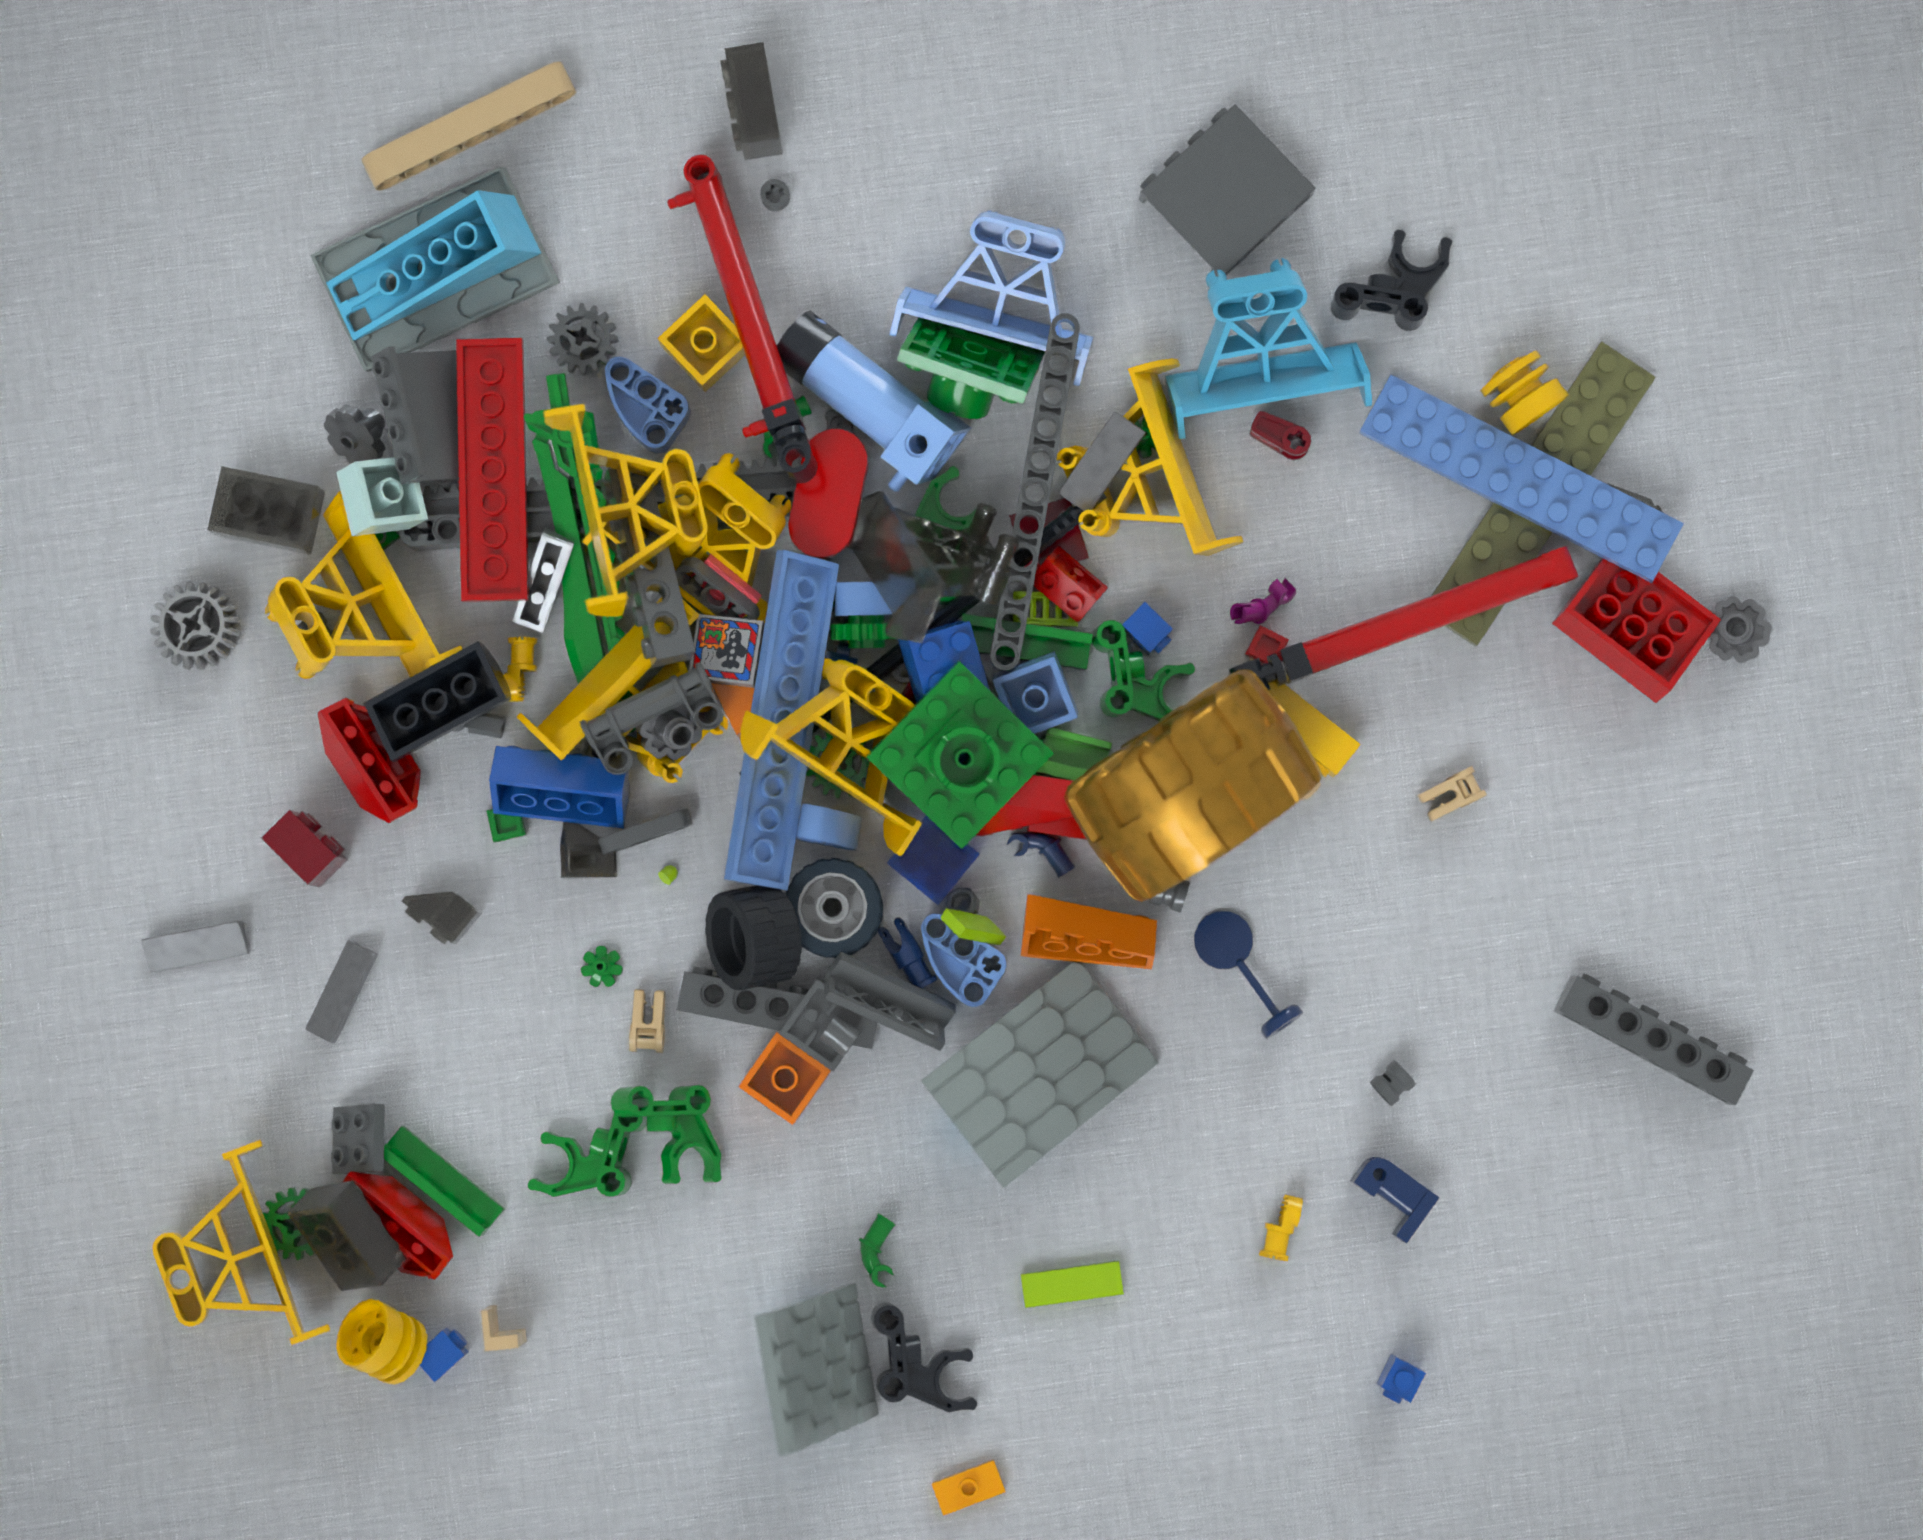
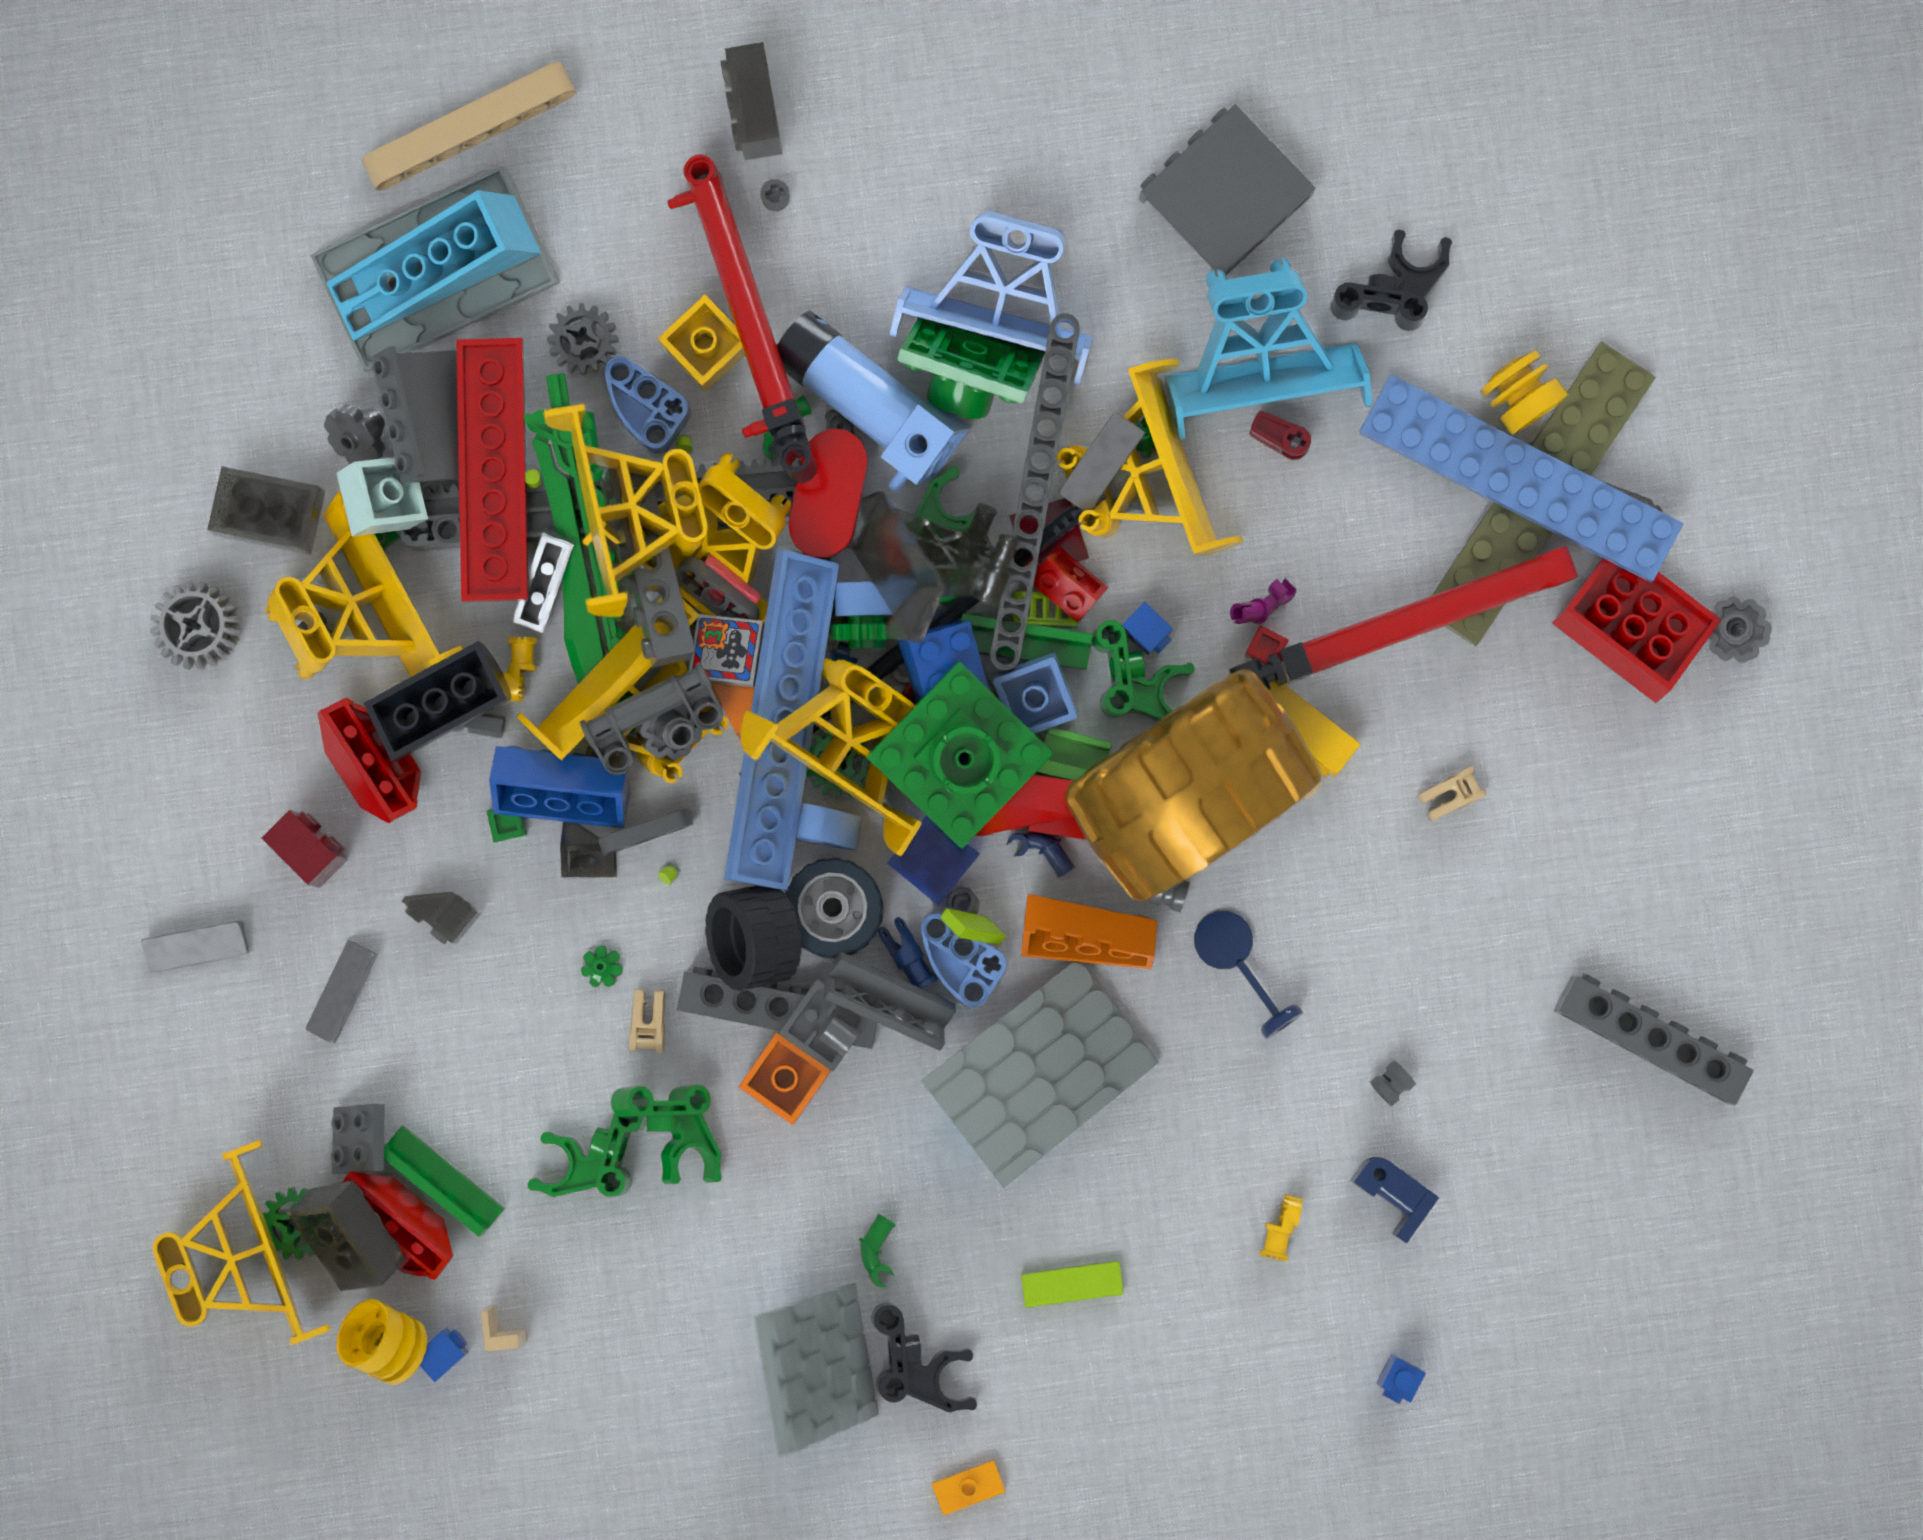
(533, 478): none -> lime piece
(684, 443): none -> lime piece

